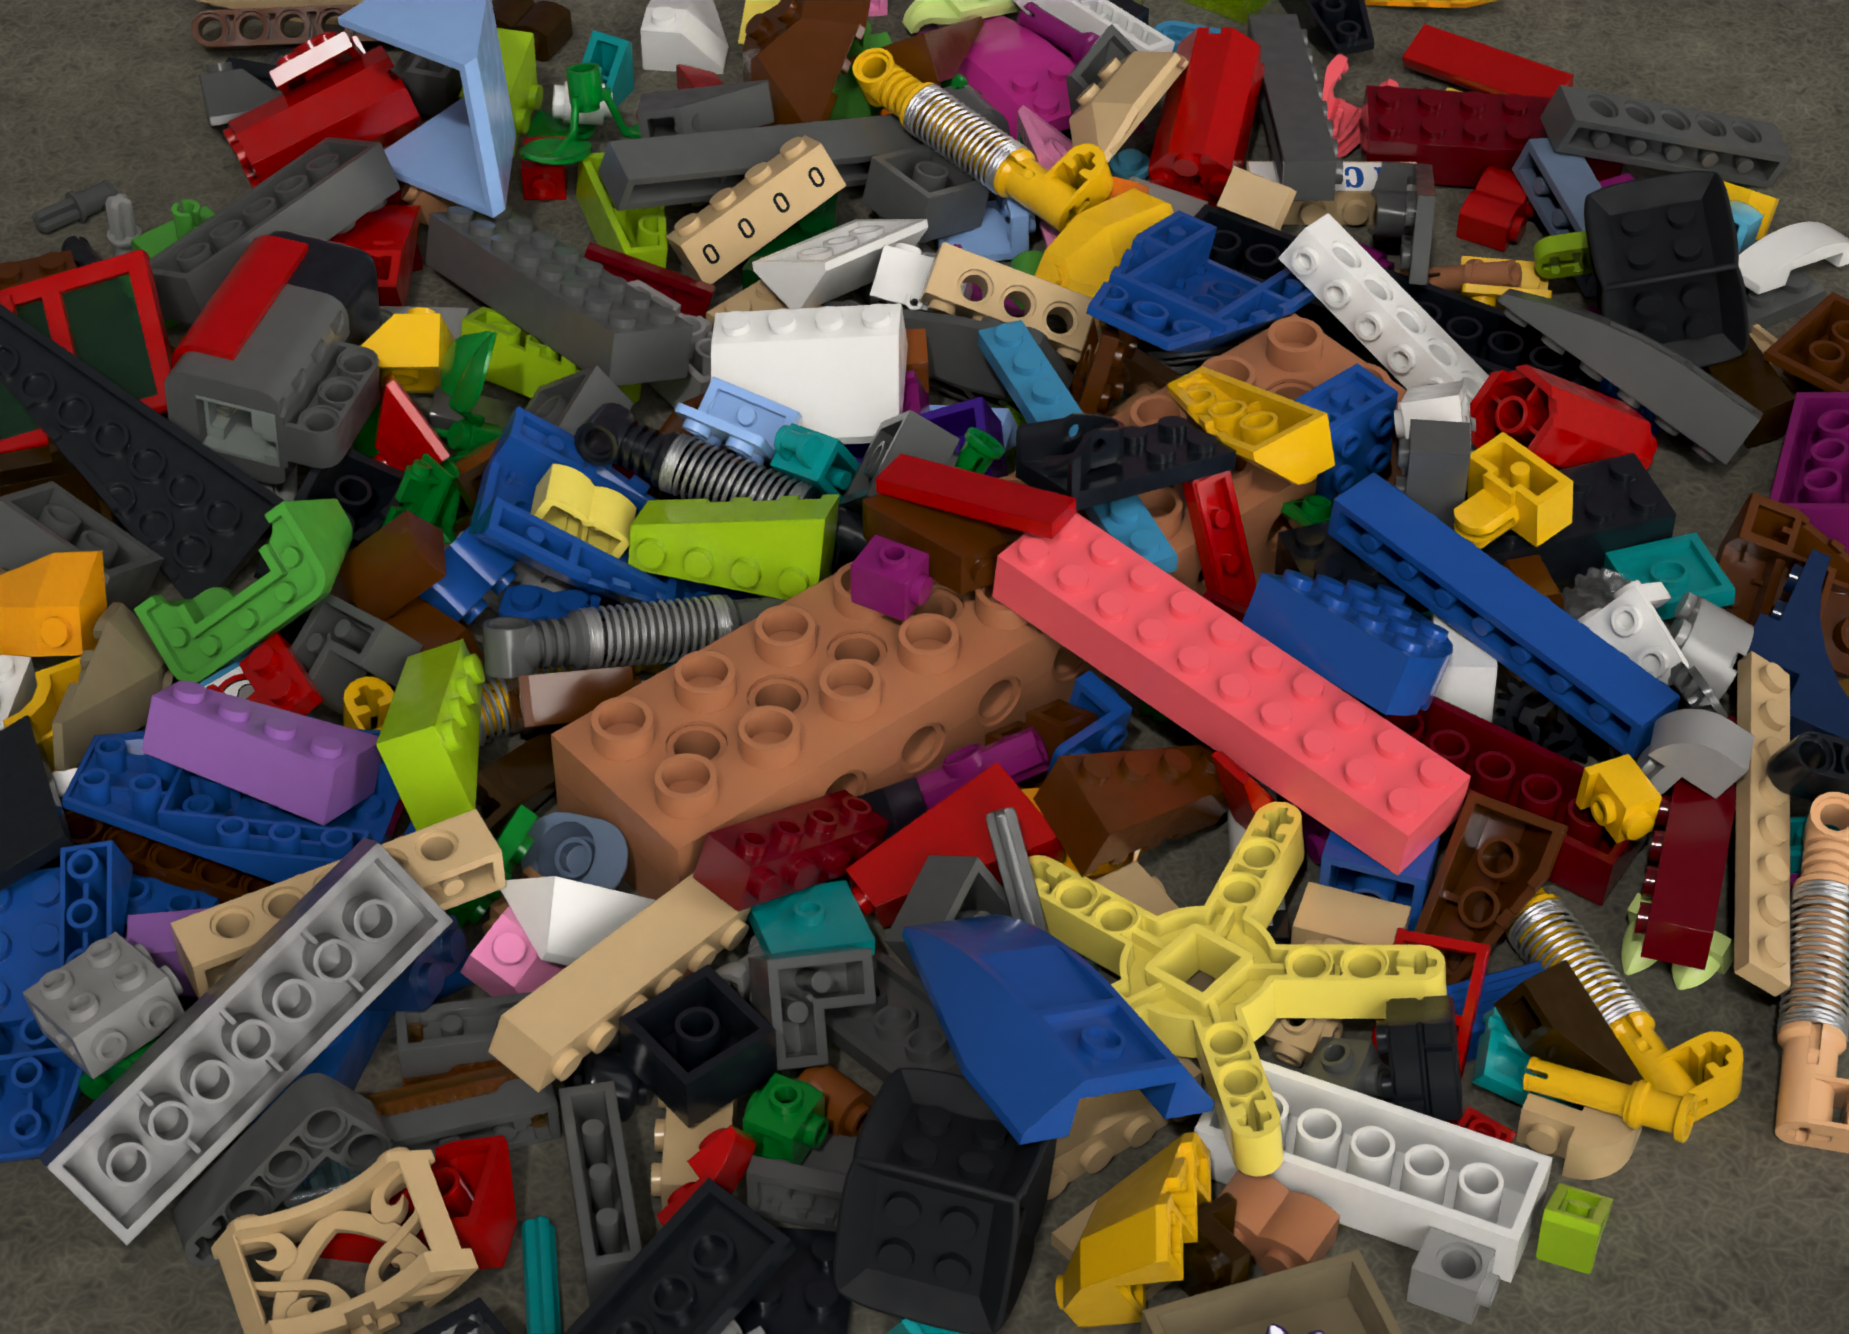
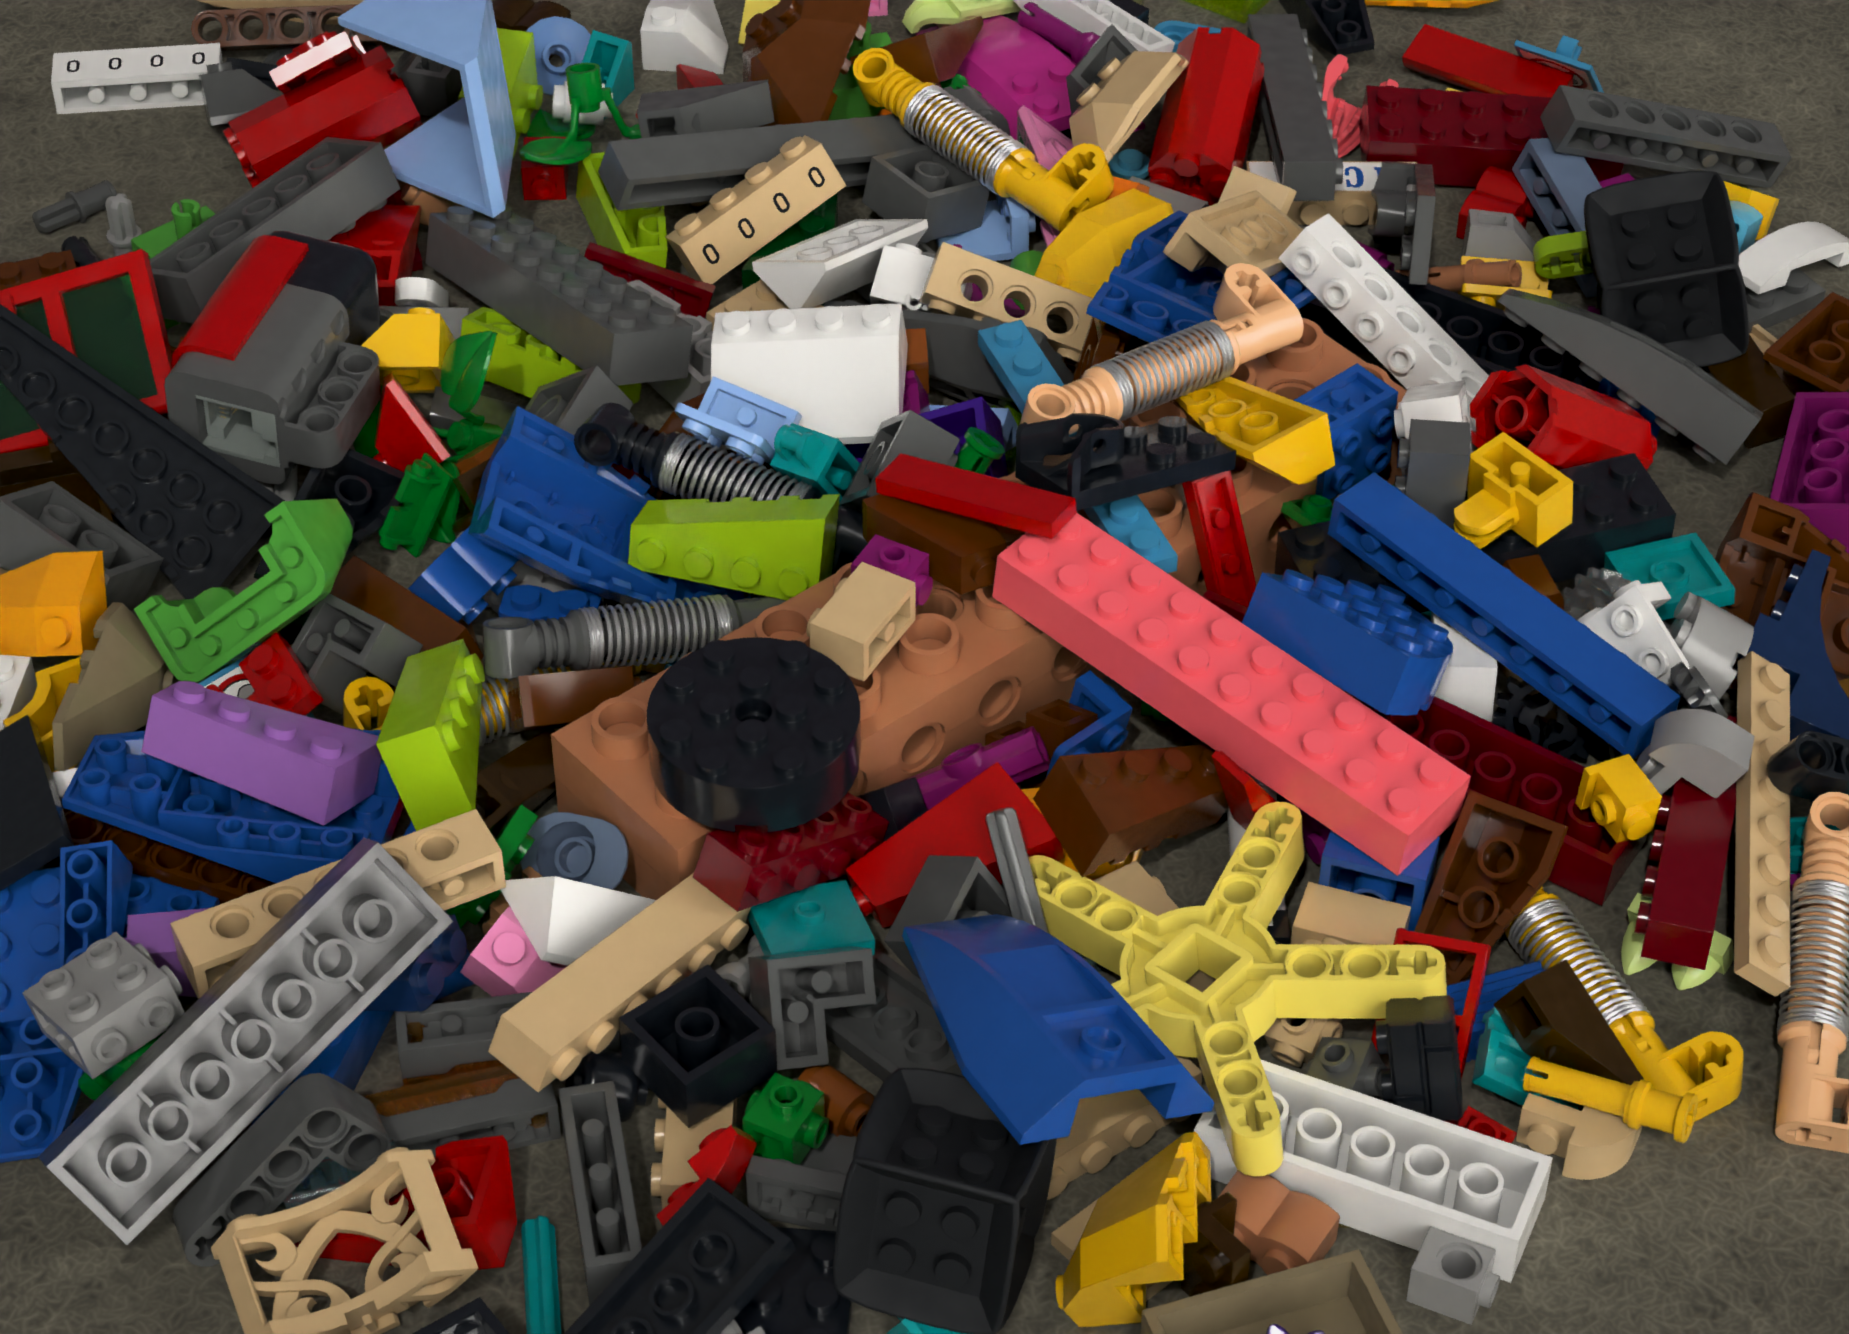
(131, 77): none -> white brick
(394, 565): reddish brown brick -> none
(420, 293): none -> white beam
(558, 37): none -> medium blue dish
(584, 510): light yellow brick -> none
(754, 734): none -> black brick
(863, 619): none -> tan brick
(1234, 232): none -> tan plate
(1250, 322): none -> light nougat piece
(1496, 236): none -> light grey slope
(1564, 60): none -> dark azure piece
(1573, 1228): lime slope -> none

